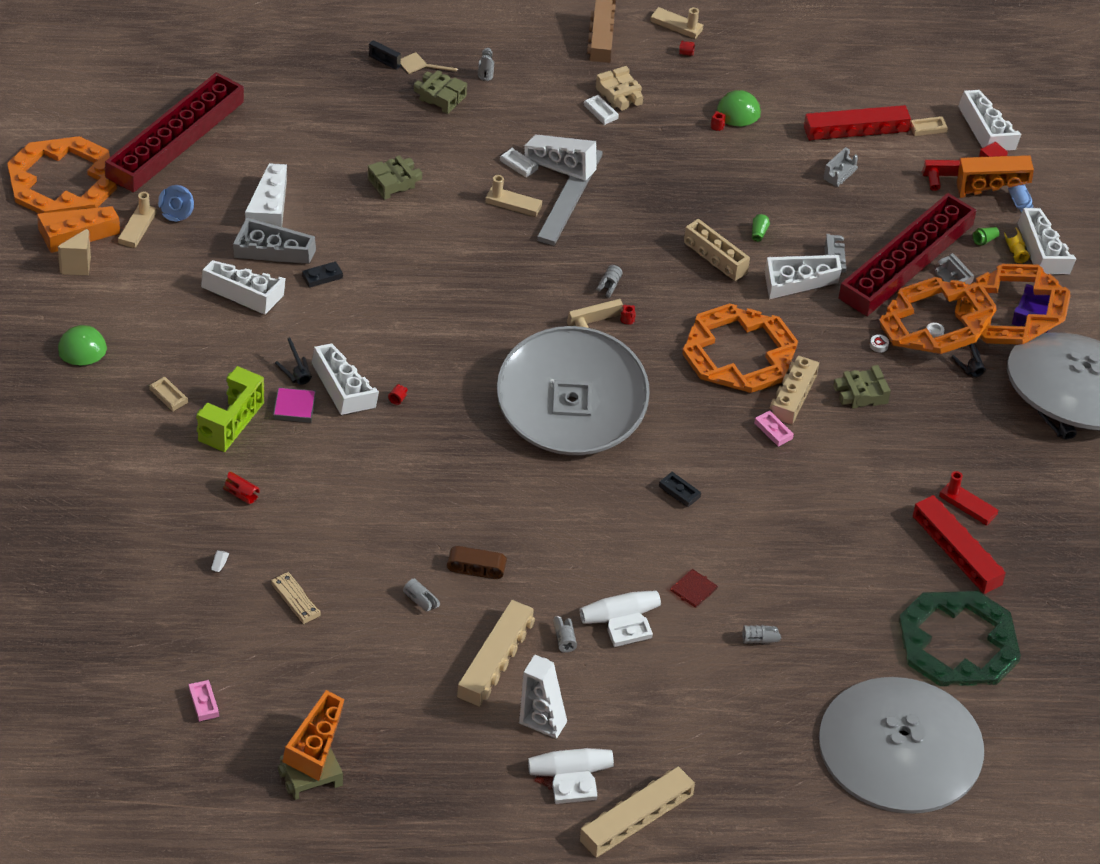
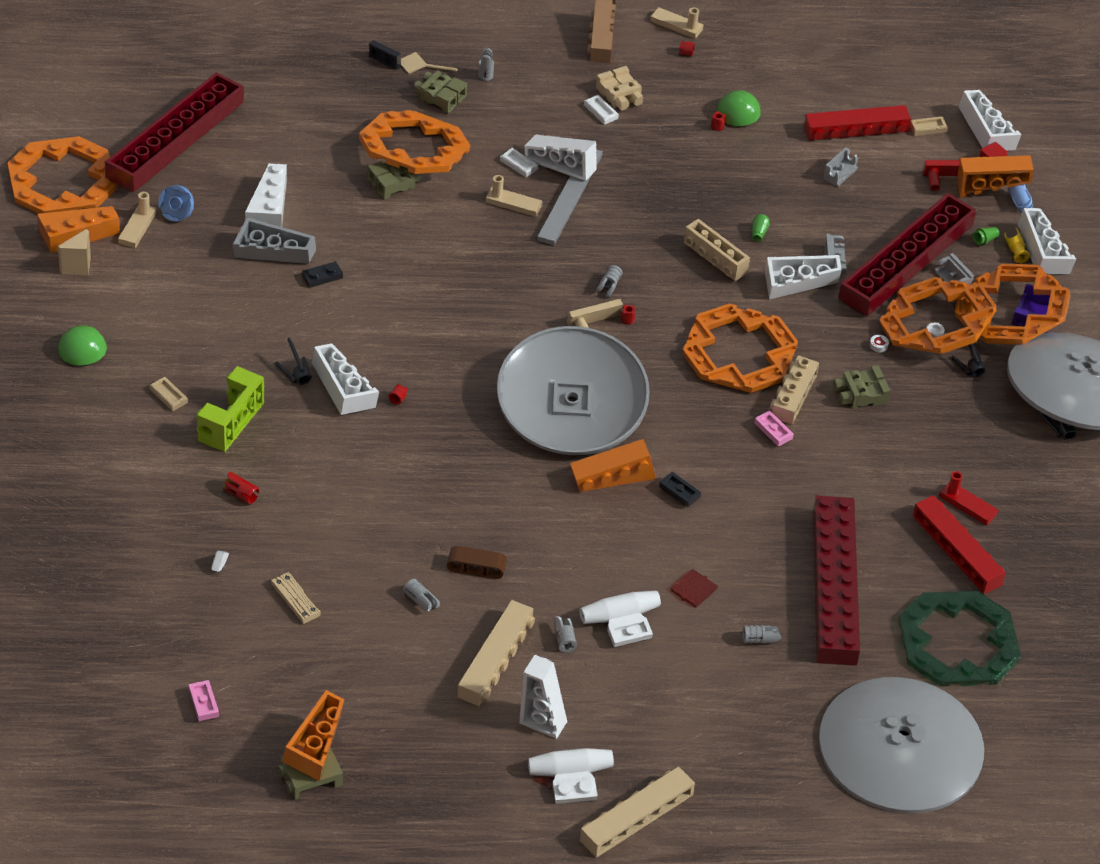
(243, 286): white wedge -> none
(294, 405): dark pink tile -> none
(398, 157): none -> orange plate
(614, 467): none -> orange wedge
(836, 581): none -> dark red brick

